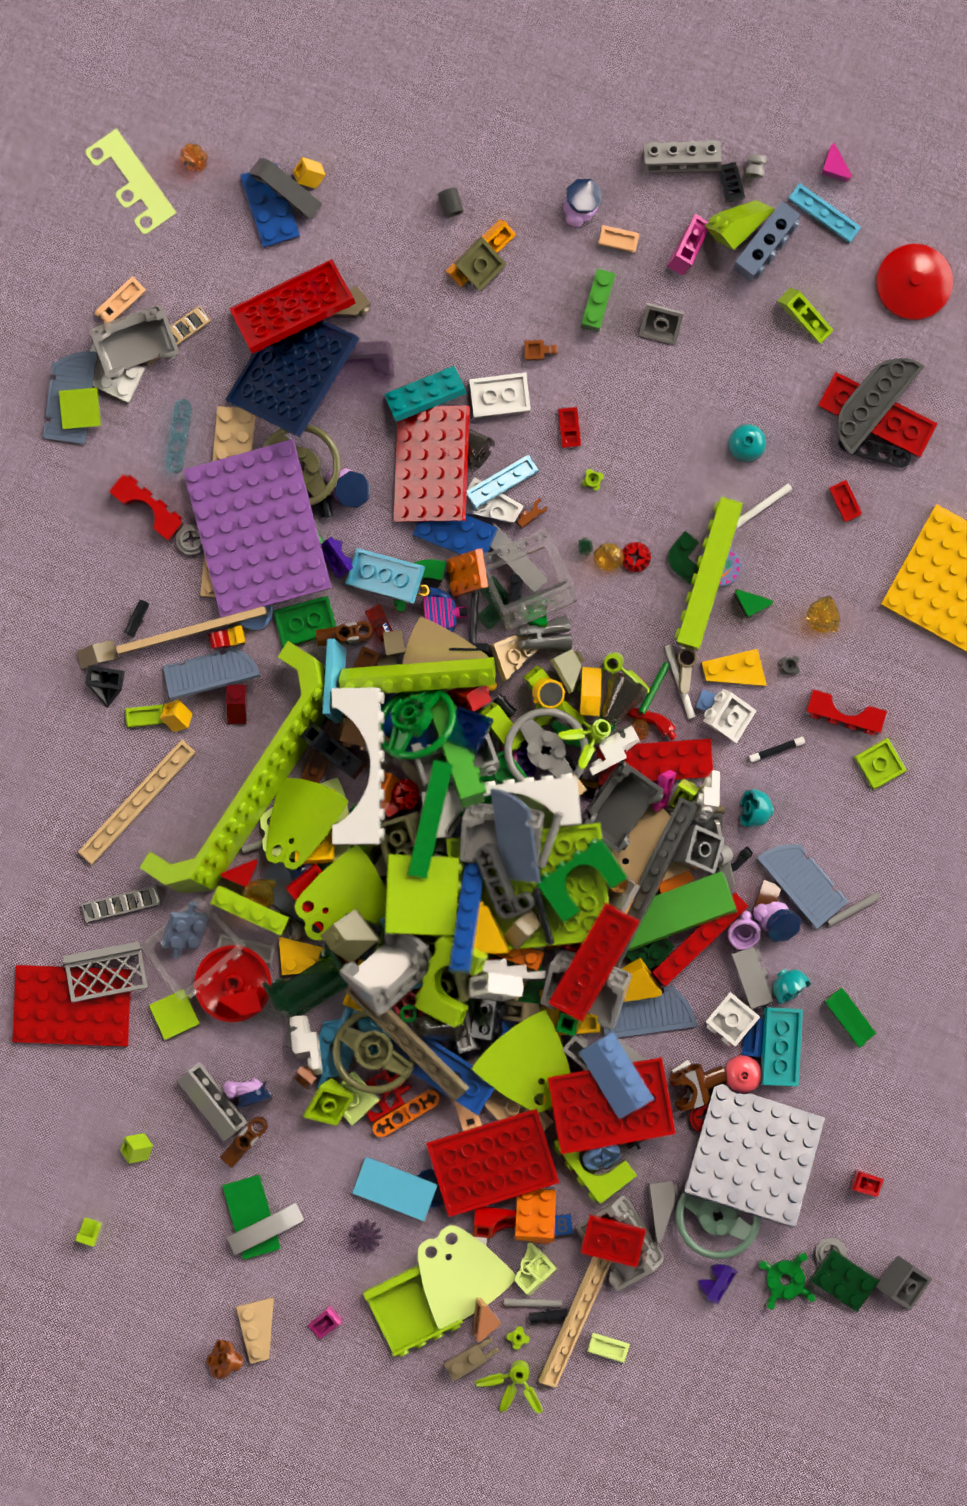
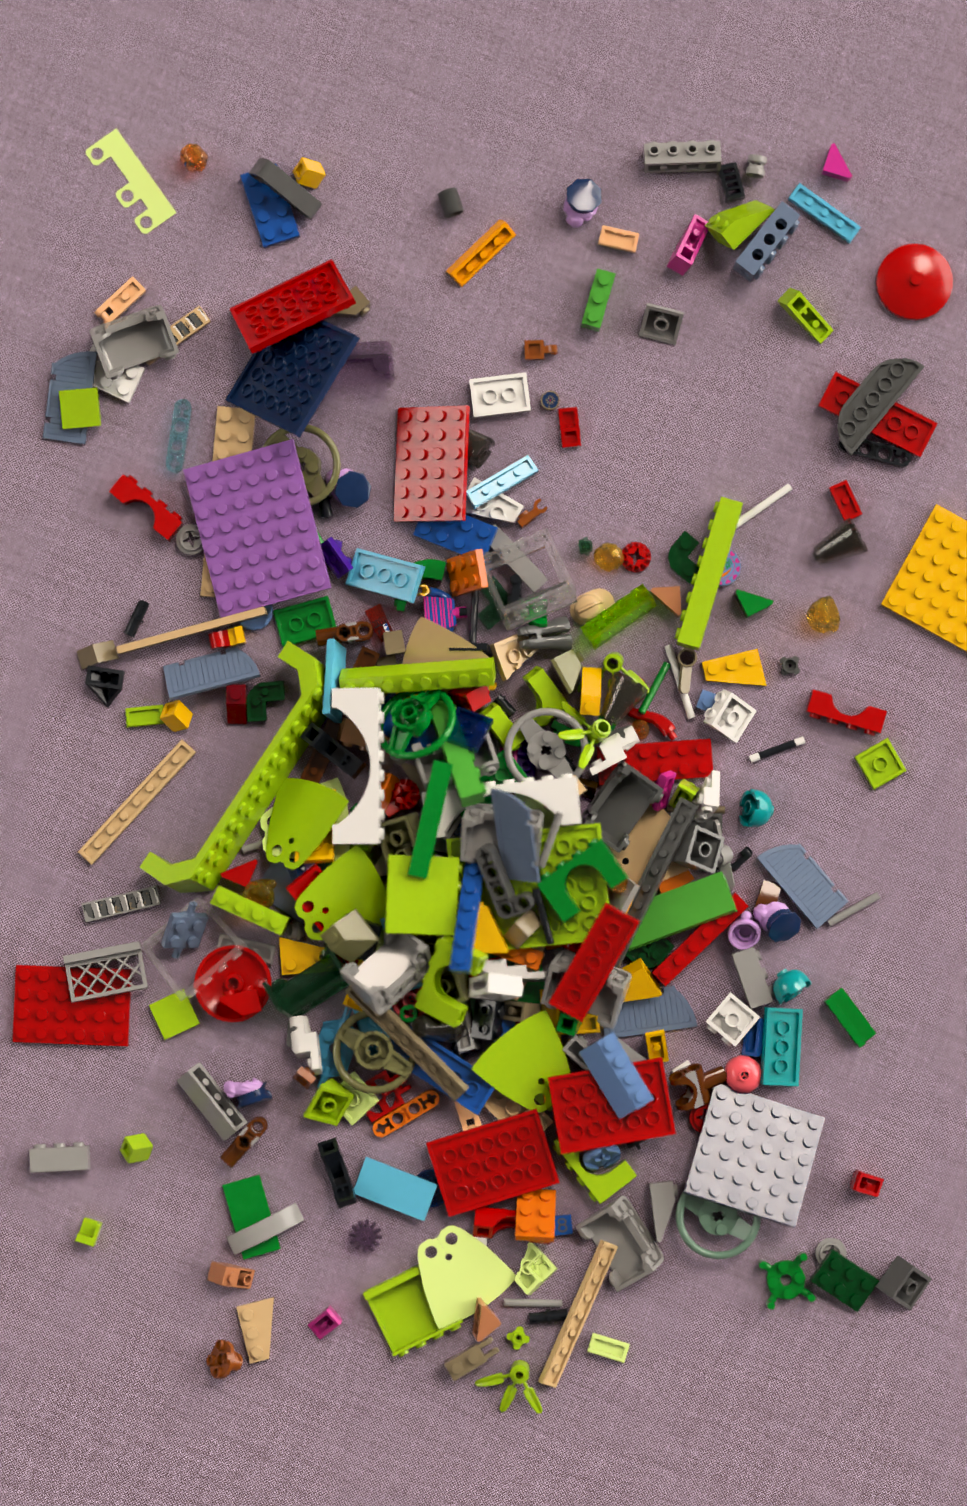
(59, 1157): none -> light grey brick
(230, 1275): none -> nougat slope
(260, 695): none -> dark green plate
(337, 1172): none -> black arch
(425, 393): teal plate -> none
(480, 263): olive plate -> none
(548, 693): piece -> none
(550, 400): none -> tile
(590, 605): none -> tan piece
(593, 484): lime plate -> none
(613, 1241): red plate -> none
(618, 616): none -> clear neon green brick
(656, 1045): none -> yellow slope
(669, 598): none -> nougat slope
(716, 1290): dark purple tile -> none
(742, 449): teal cylinder -> none
(840, 543): none -> clear smoke cone

